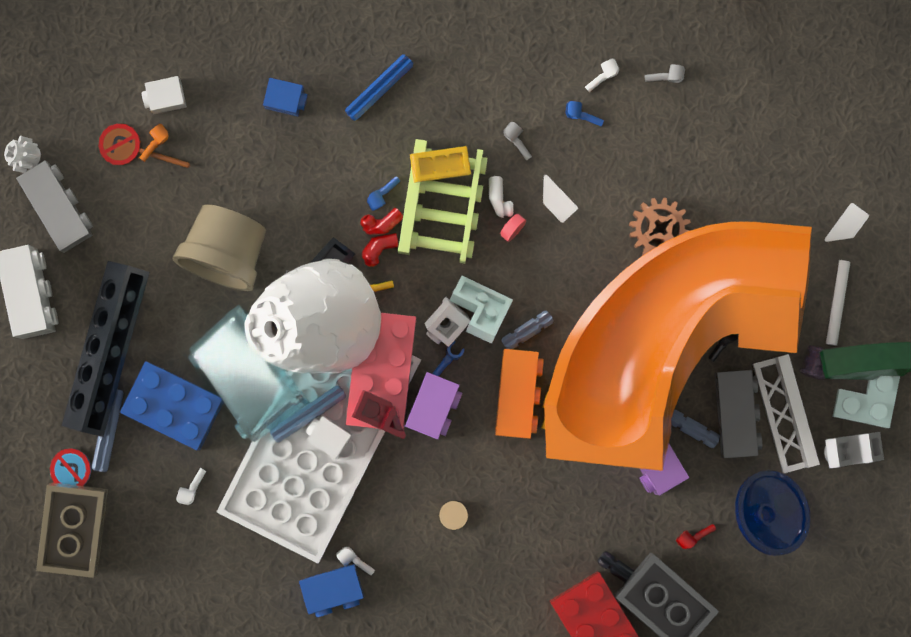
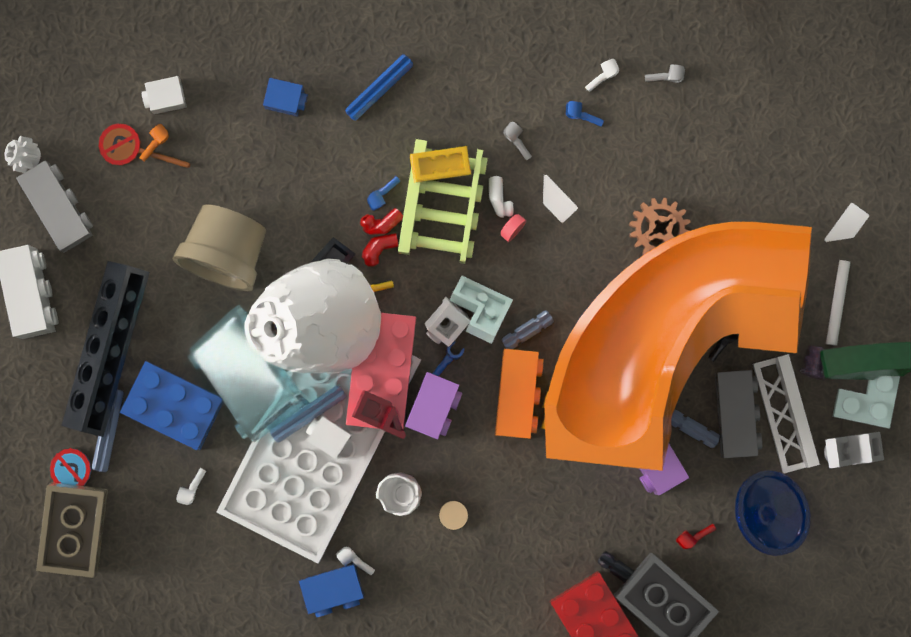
(399, 494): none -> white hair

